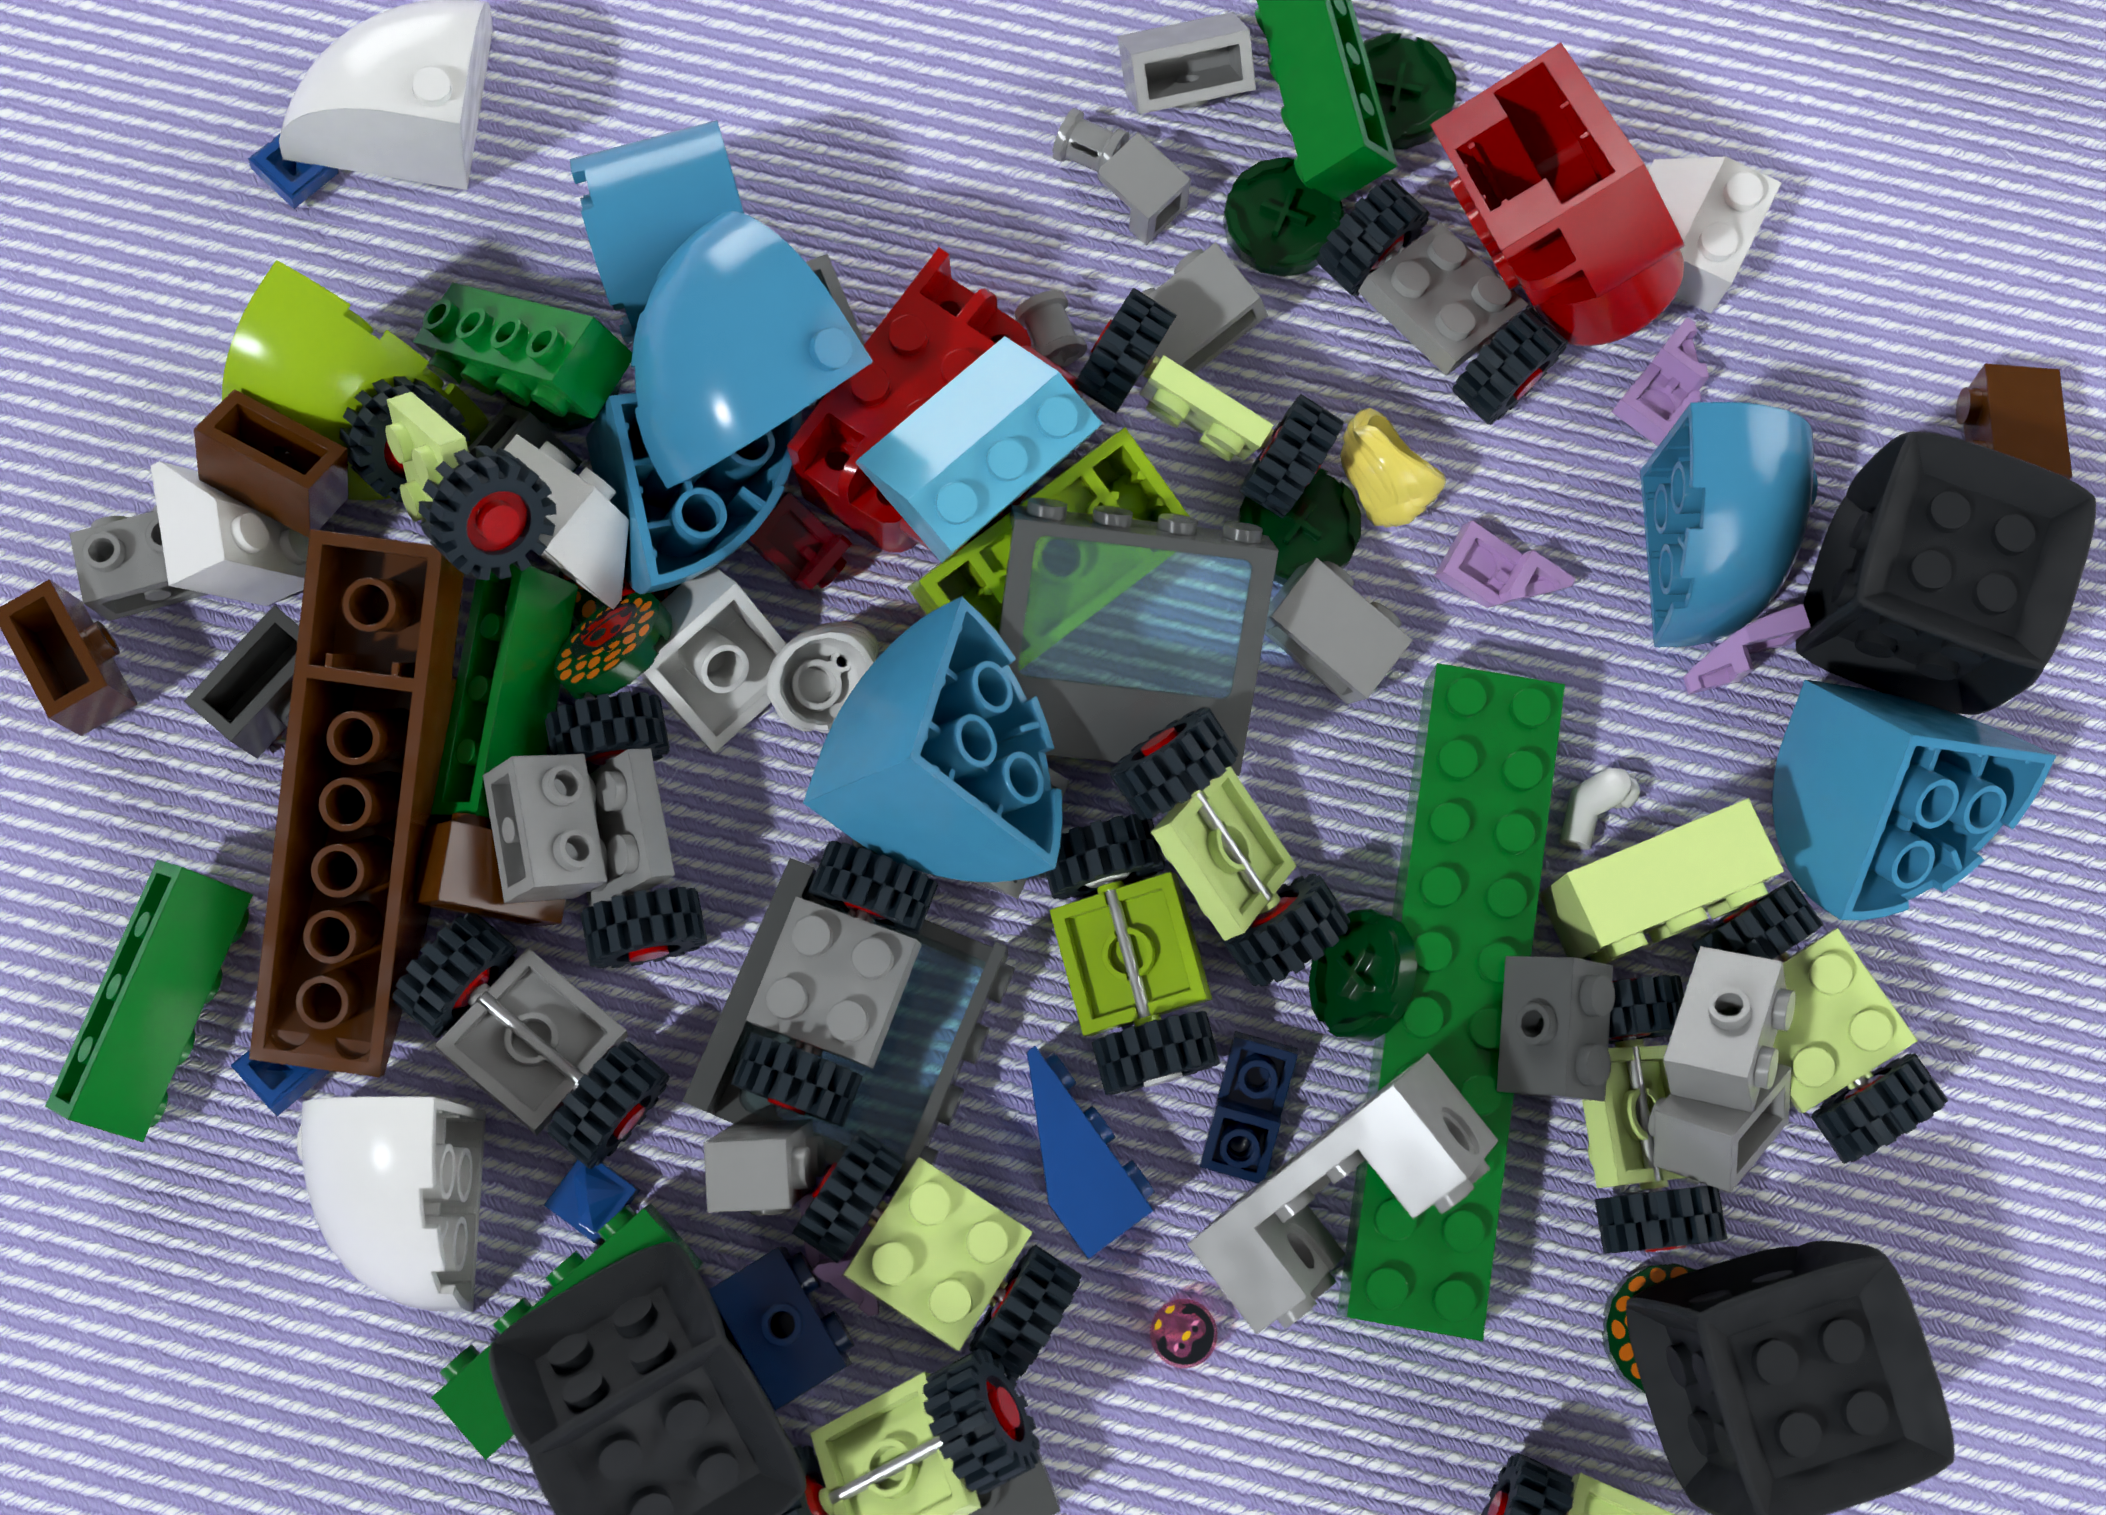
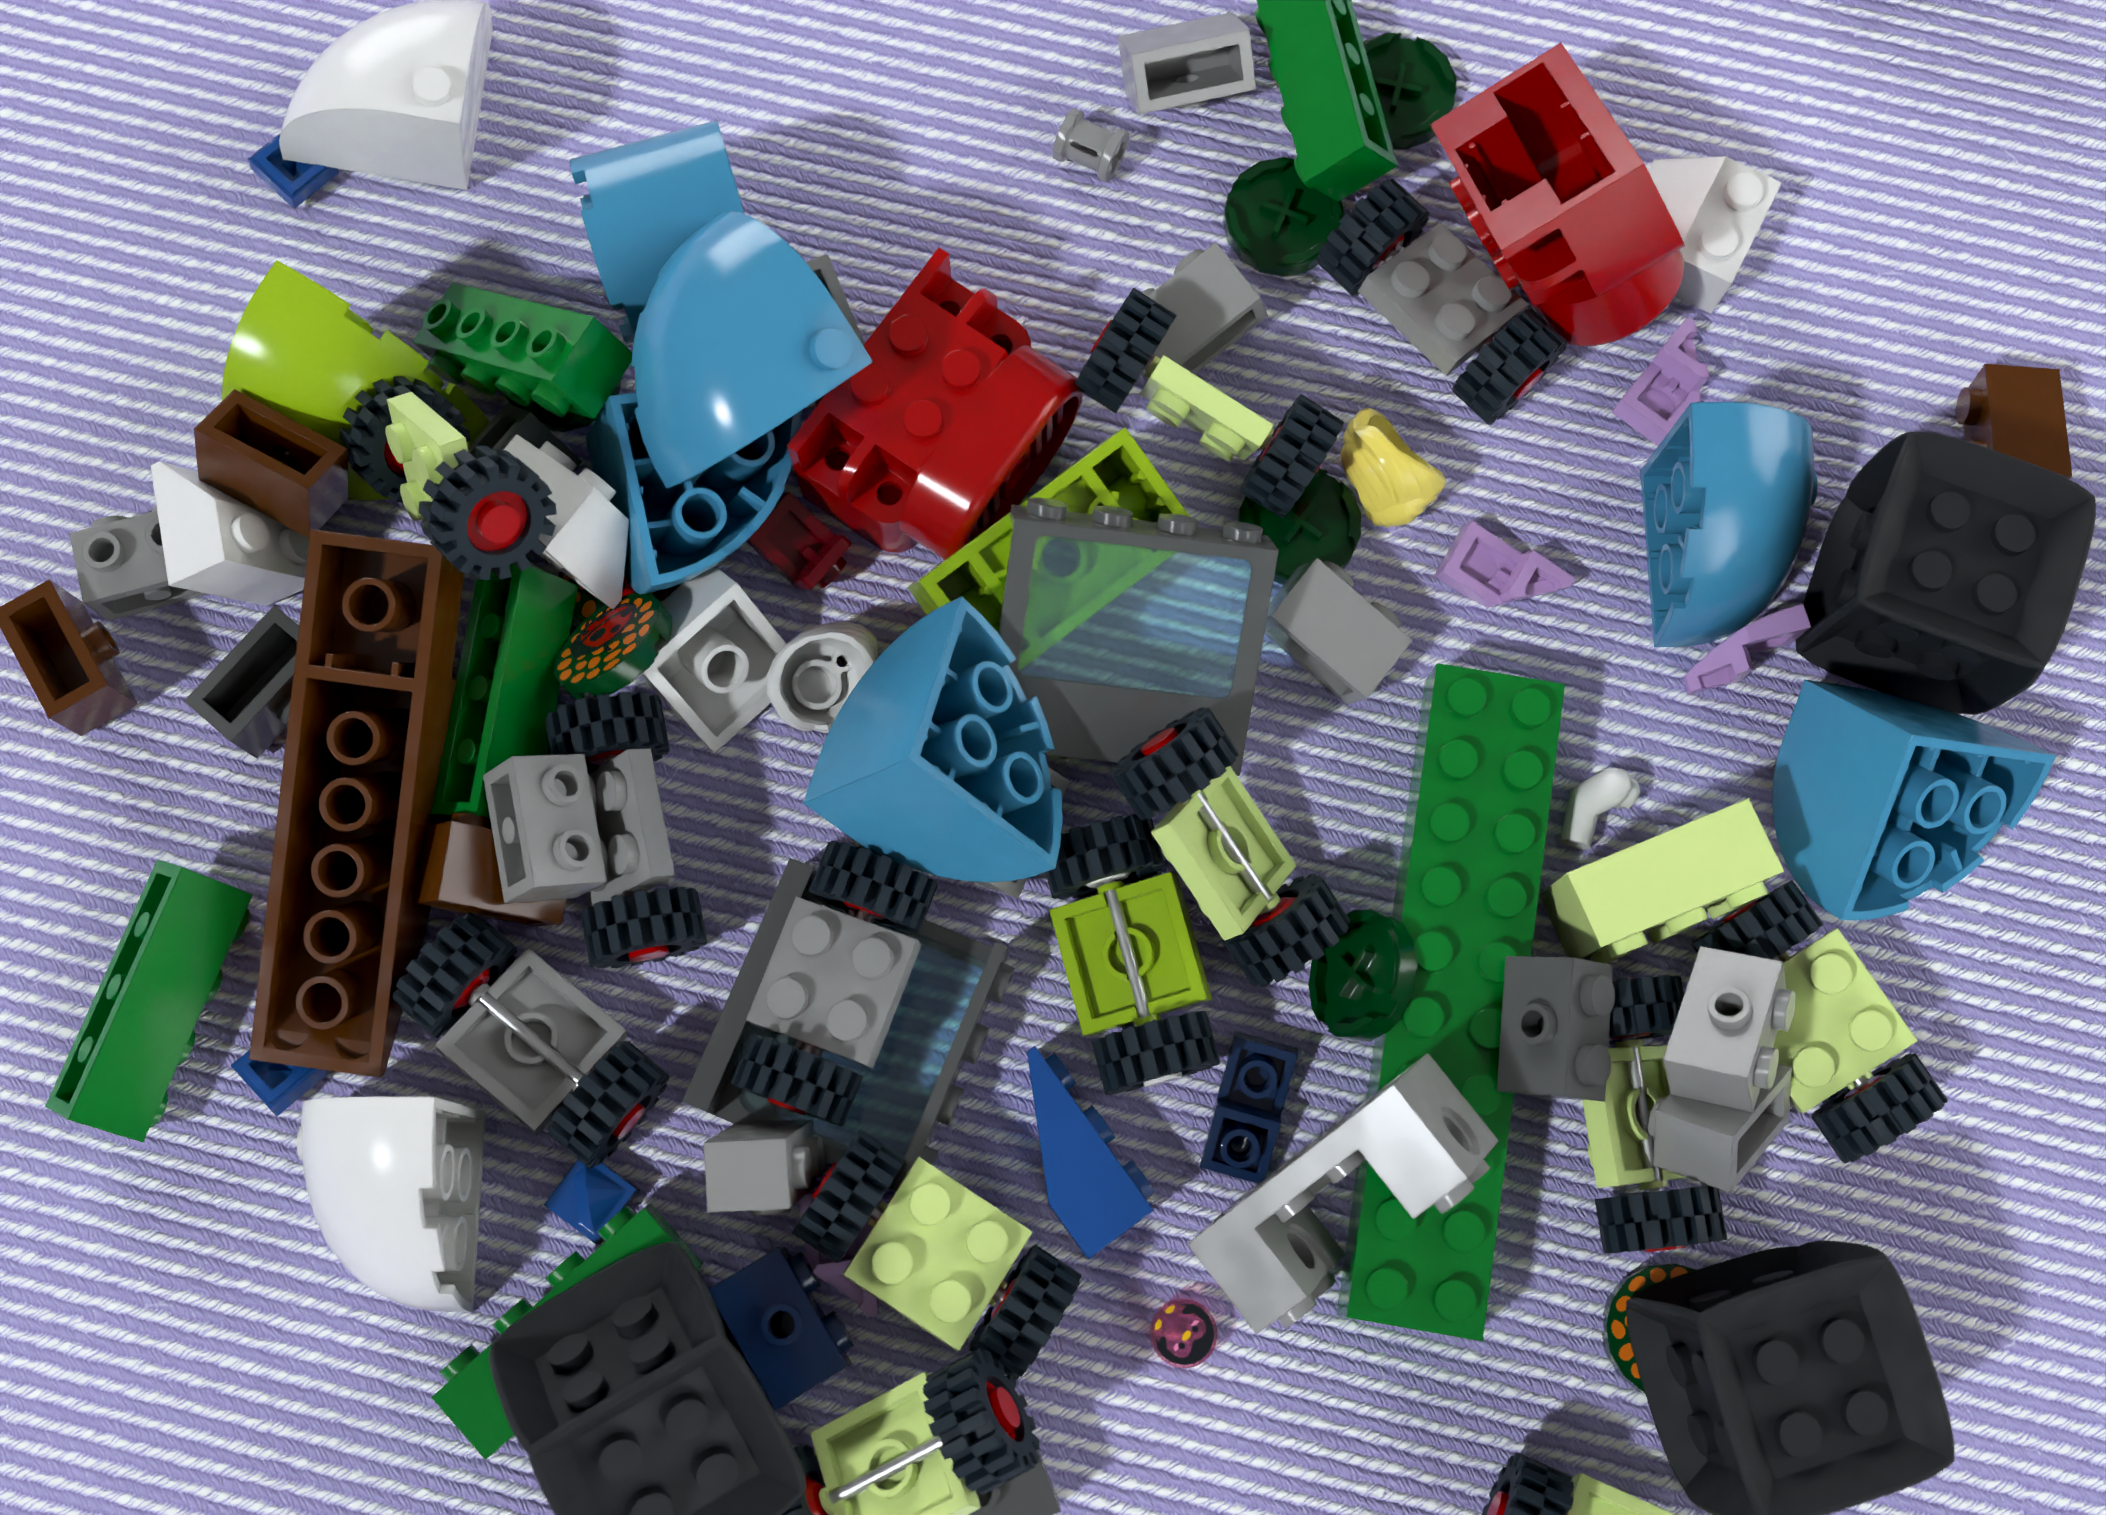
(978, 445): medium azure slope -> none
(1050, 327): light grey bush -> none
(1147, 185): light grey panel -> none

